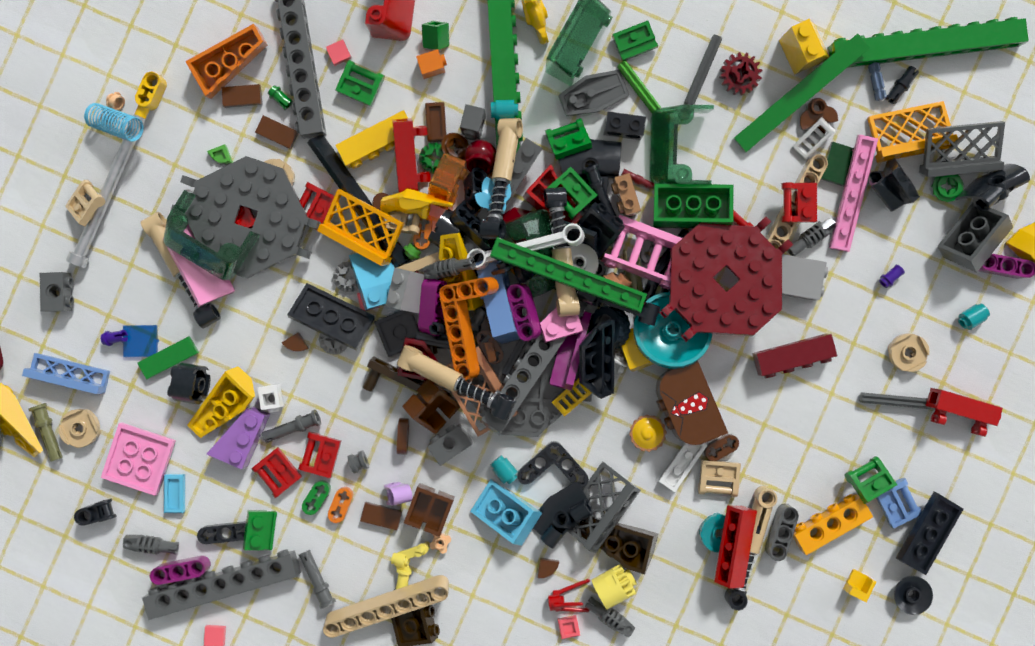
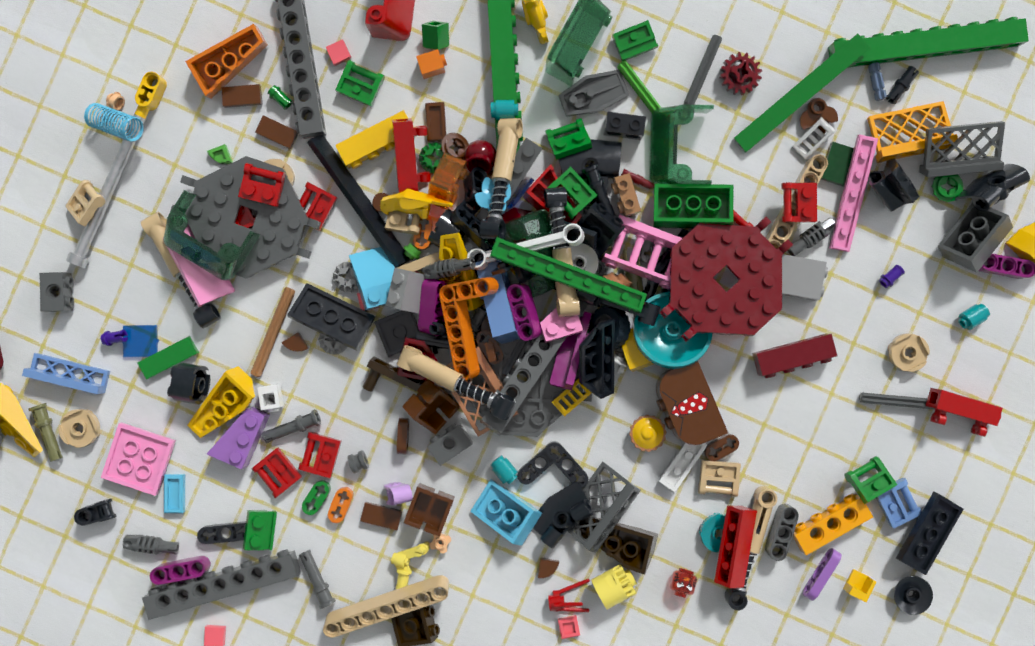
(260, 191): none -> red plate
(272, 332): none -> medium nougat axle
(356, 243): light orange fence -> none
(472, 122): dark grey brick -> none
(520, 193): none -> clear blue piece
(611, 618): dark grey hinge -> none
(683, 582): none -> clear red head
(803, 46): yellow slope -> none
(822, 574): none -> medium lavender beam

